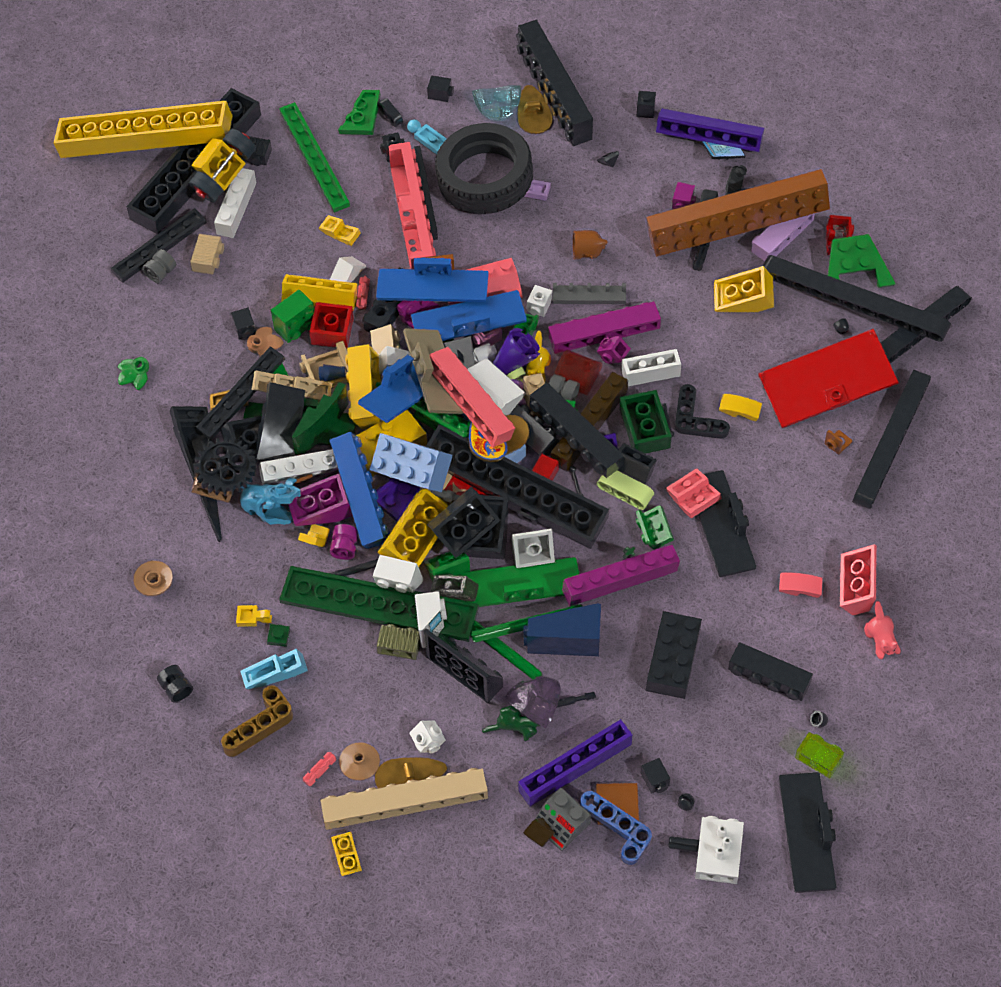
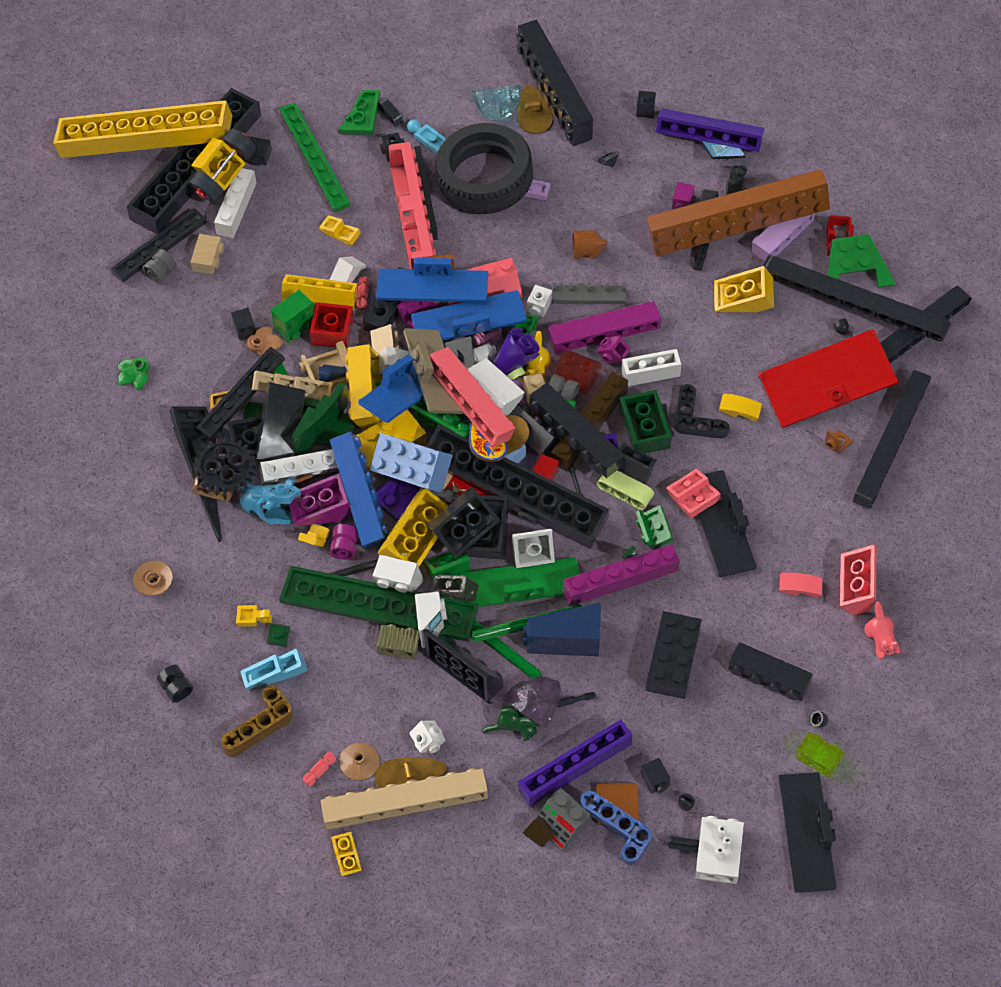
(440, 88): black brick -> none

